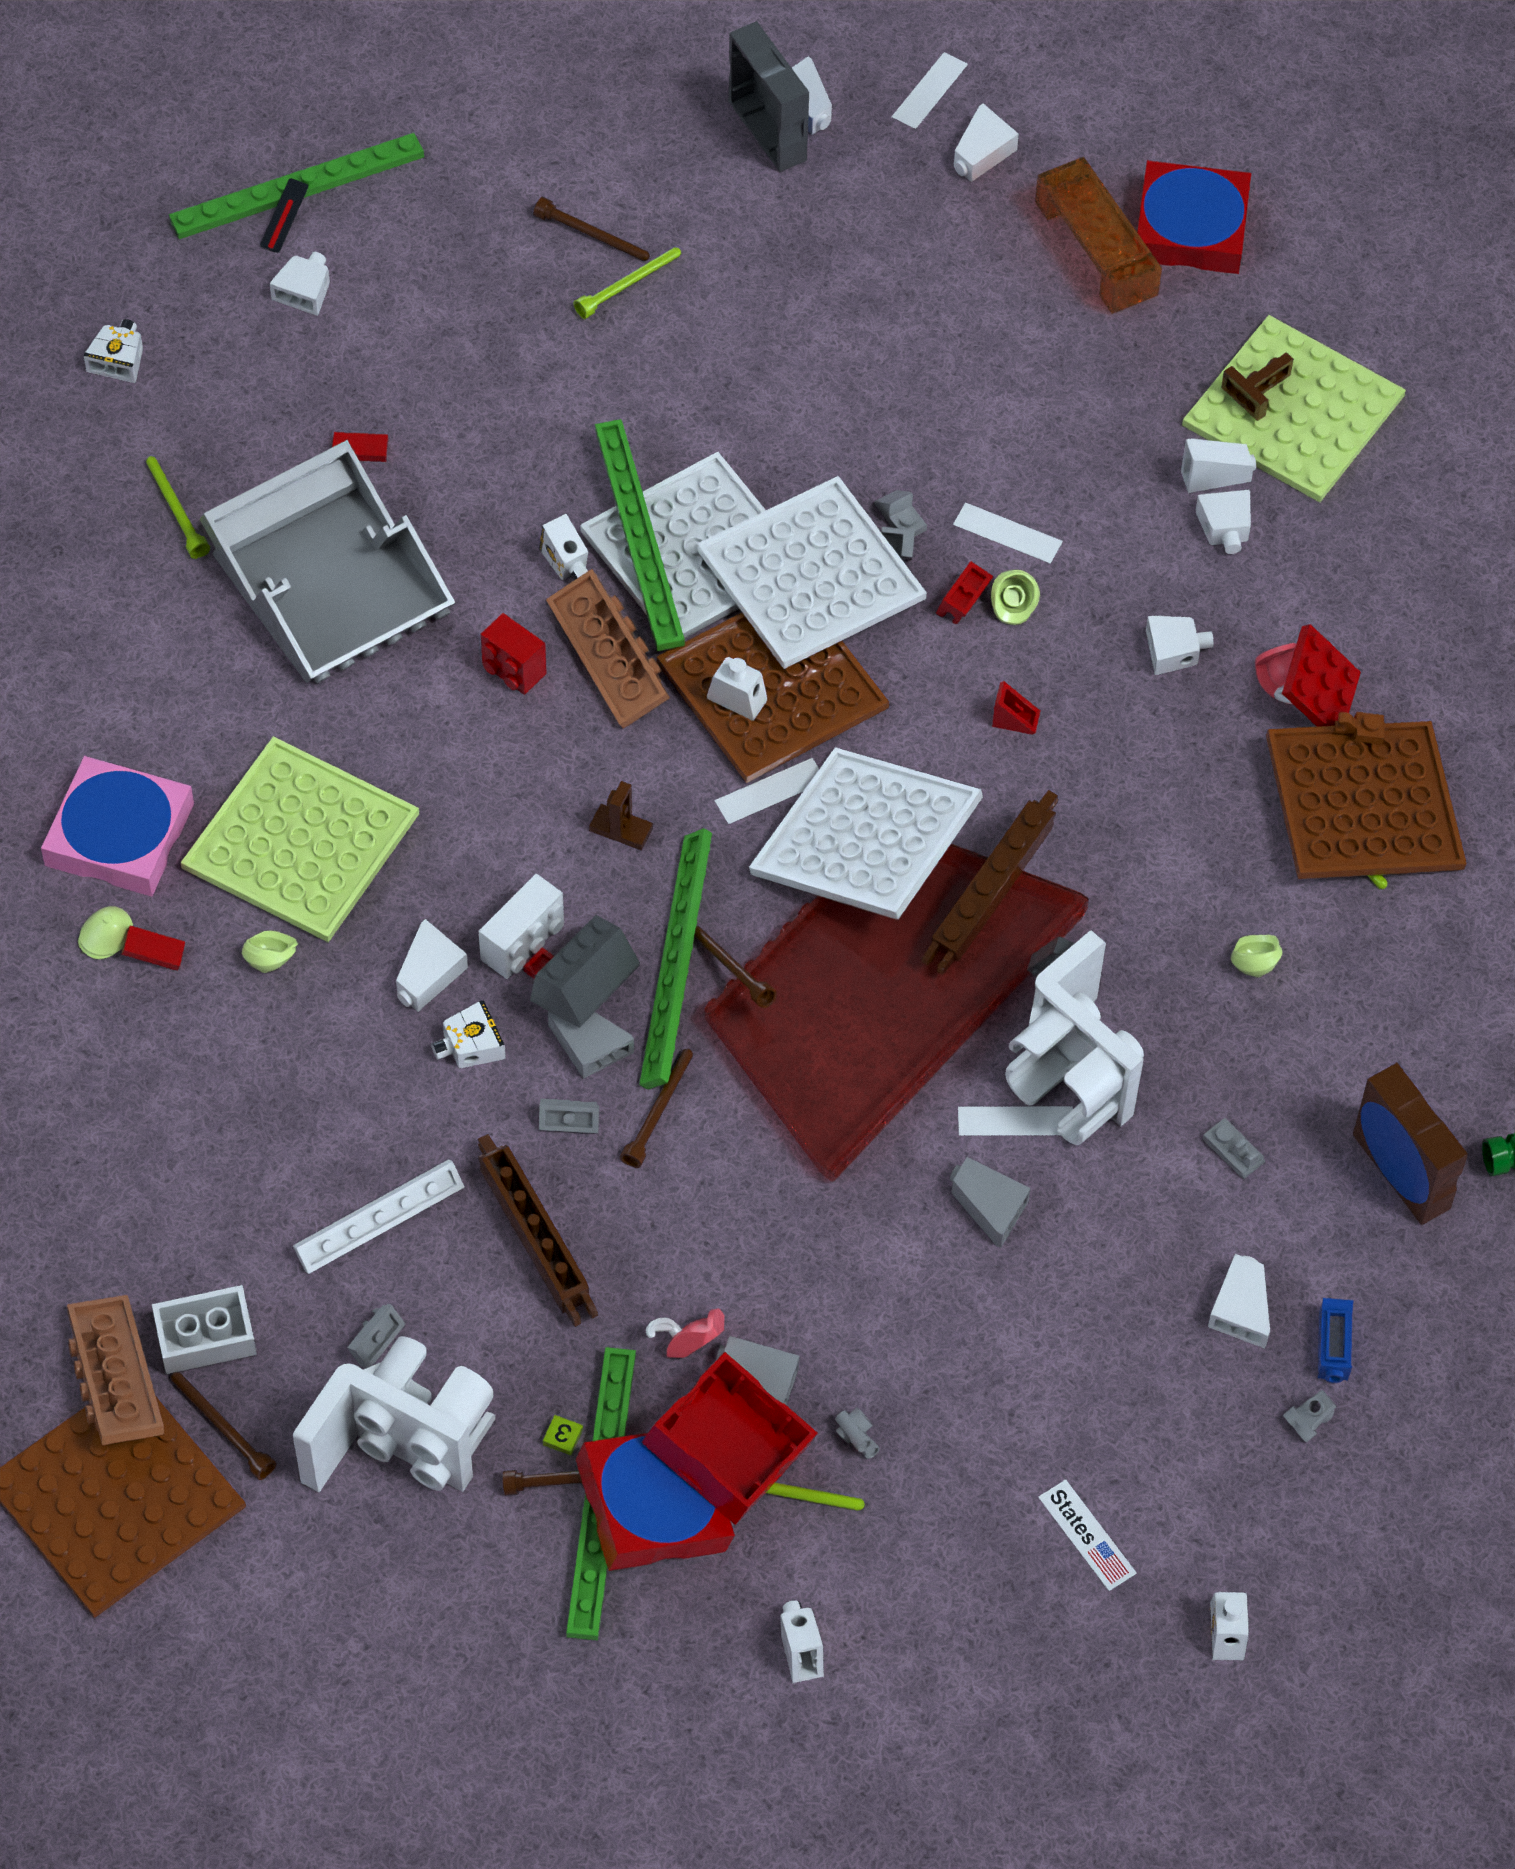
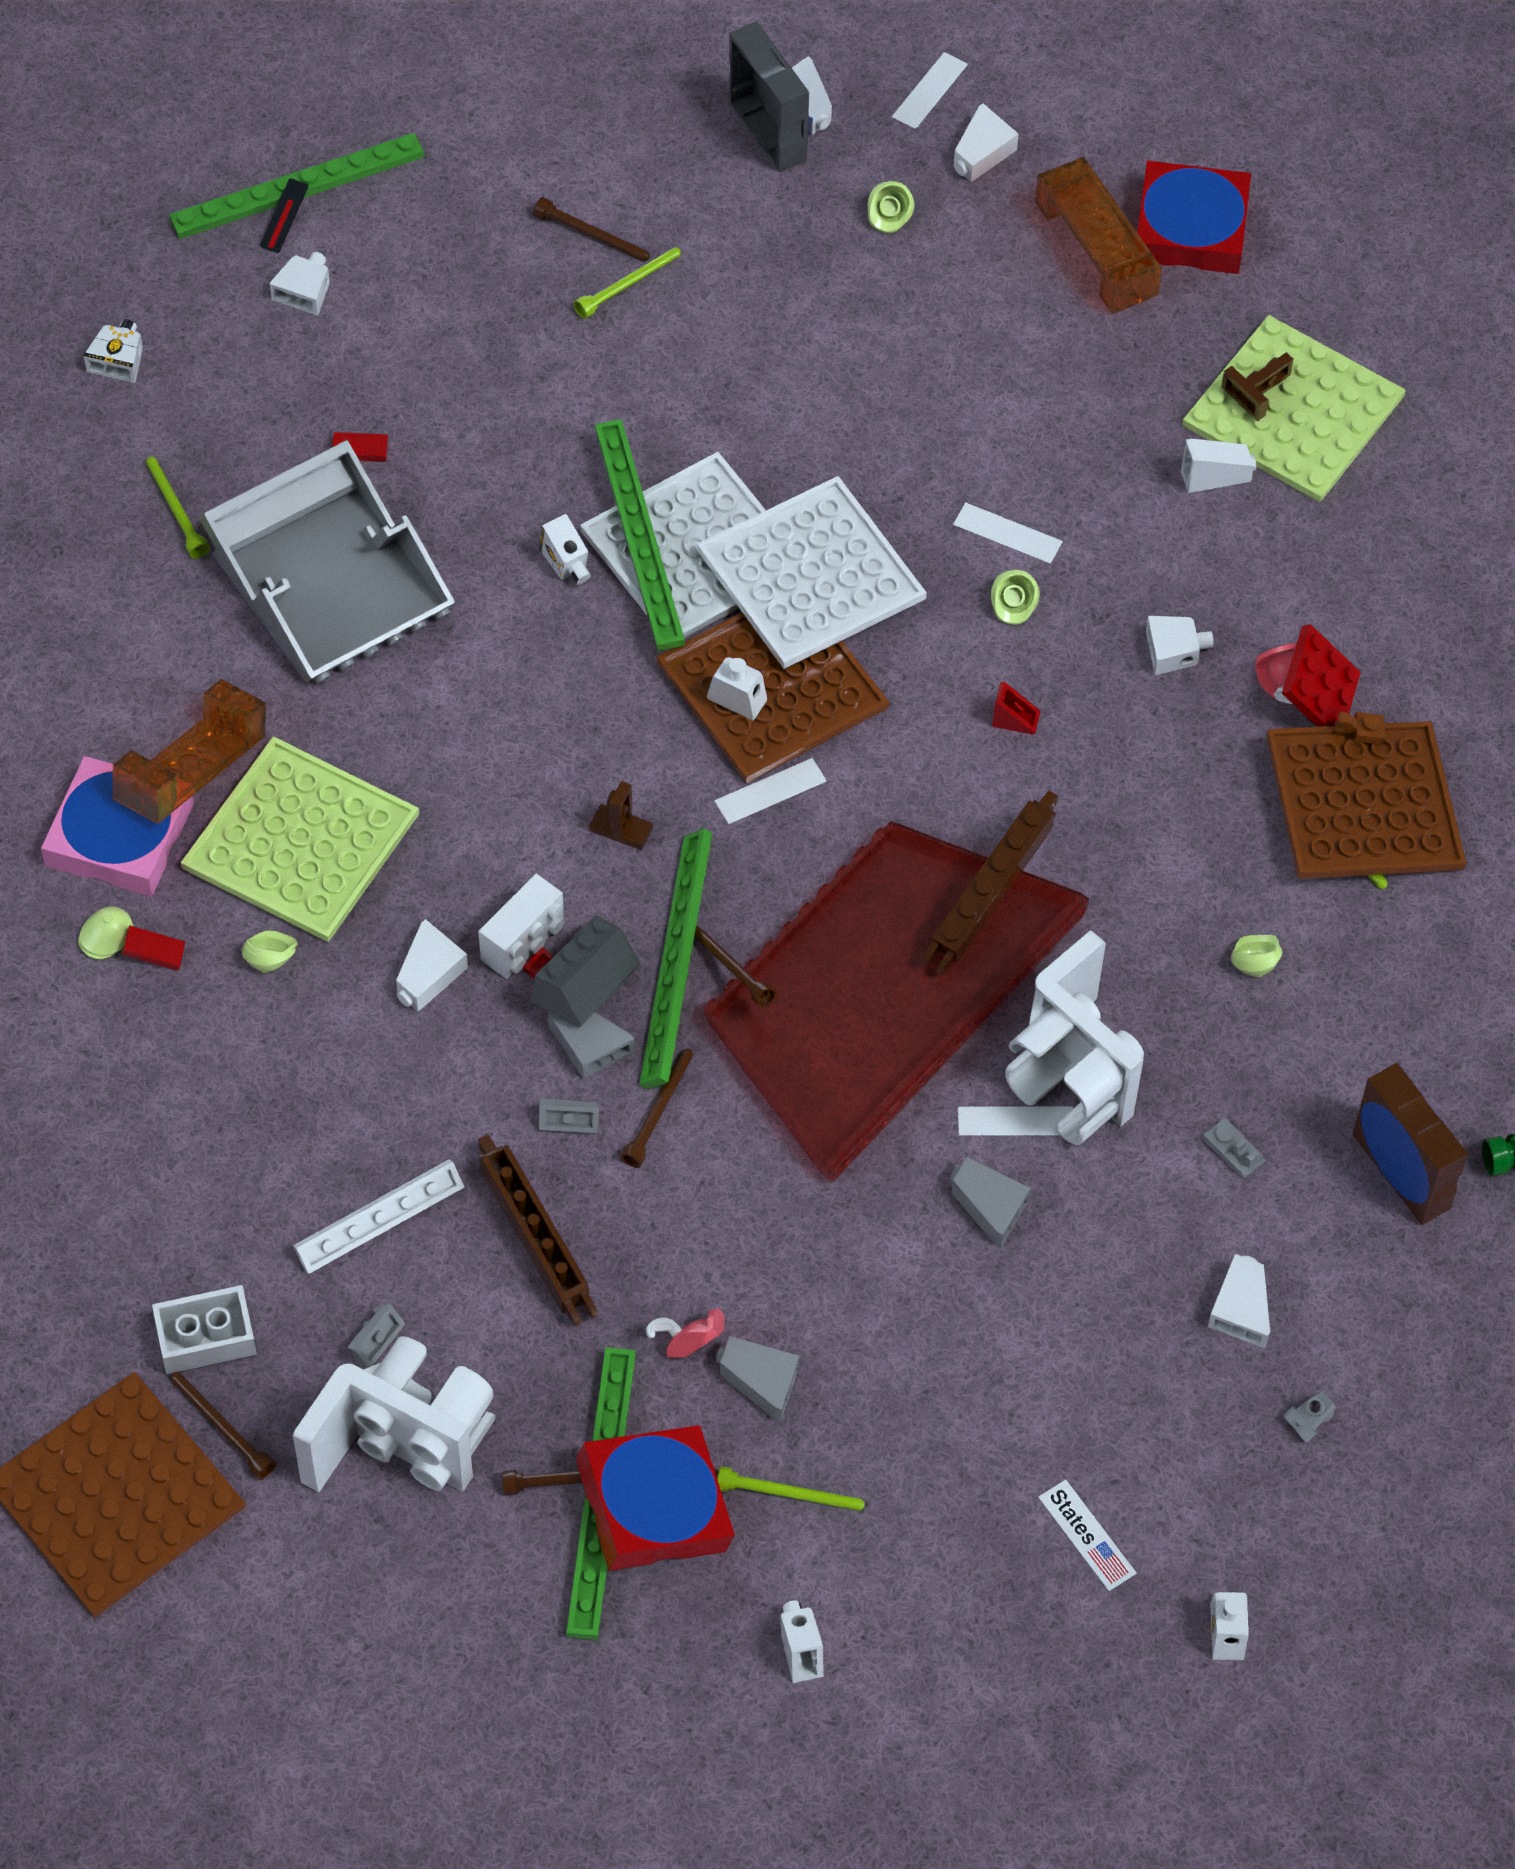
(113, 1370): nougat plate -> none
(229, 728): none -> clear orange plate
(470, 1038): torso -> none
(513, 654): red brick -> none
(562, 1435): lime tile -> none
(609, 648): nougat plate -> none
(729, 1438): red tile -> none
(853, 1430): light grey plate -> none
(866, 833): white plate -> none
(890, 206): none -> yellowish green hat
(899, 511): light grey slope -> none
(901, 540): light grey panel -> none
(964, 592): red hinge -> none
(1048, 954): dark grey piece -> none
(1225, 518): white torso -> none
(1335, 1340): blue window -> none

